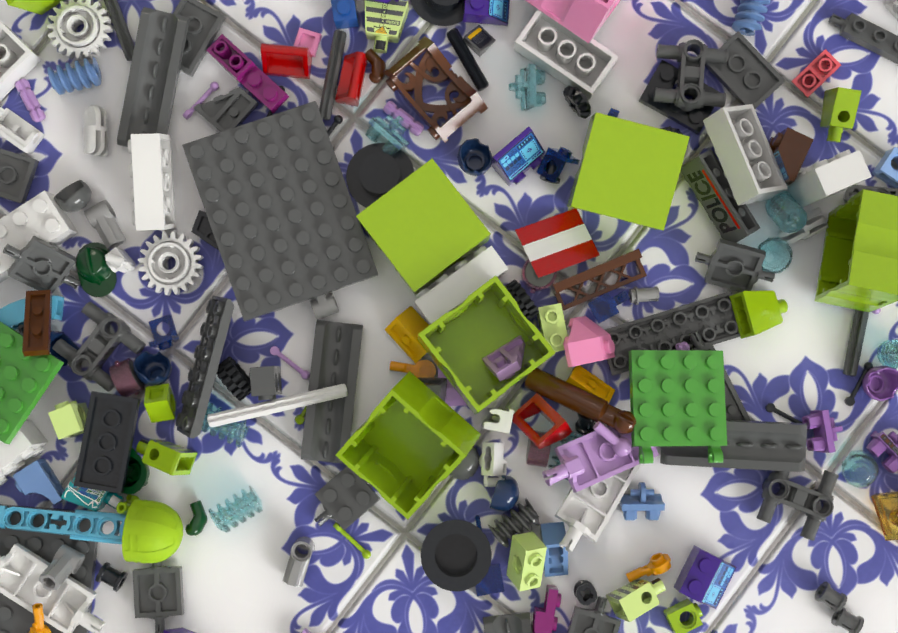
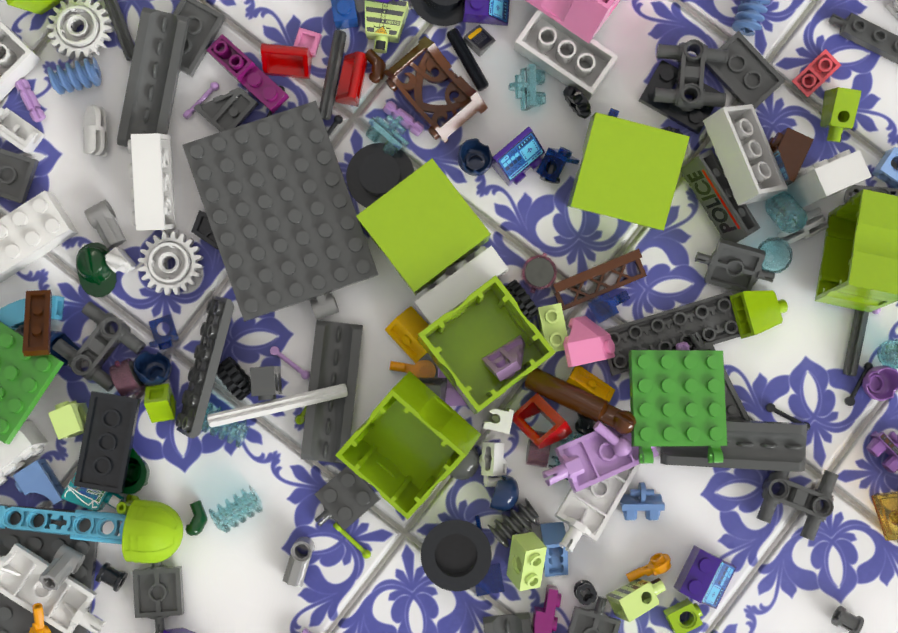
(41, 265): dark grey plate -> none
(74, 196): dark grey hair -> none
(167, 456): lime torso -> none
(557, 242): red sticker -> none
(643, 294): light grey pin -> none
(824, 431): medium lavender hips -> none
(830, 597): dark grey bush -> none
(860, 468): clear light blue hair -> none

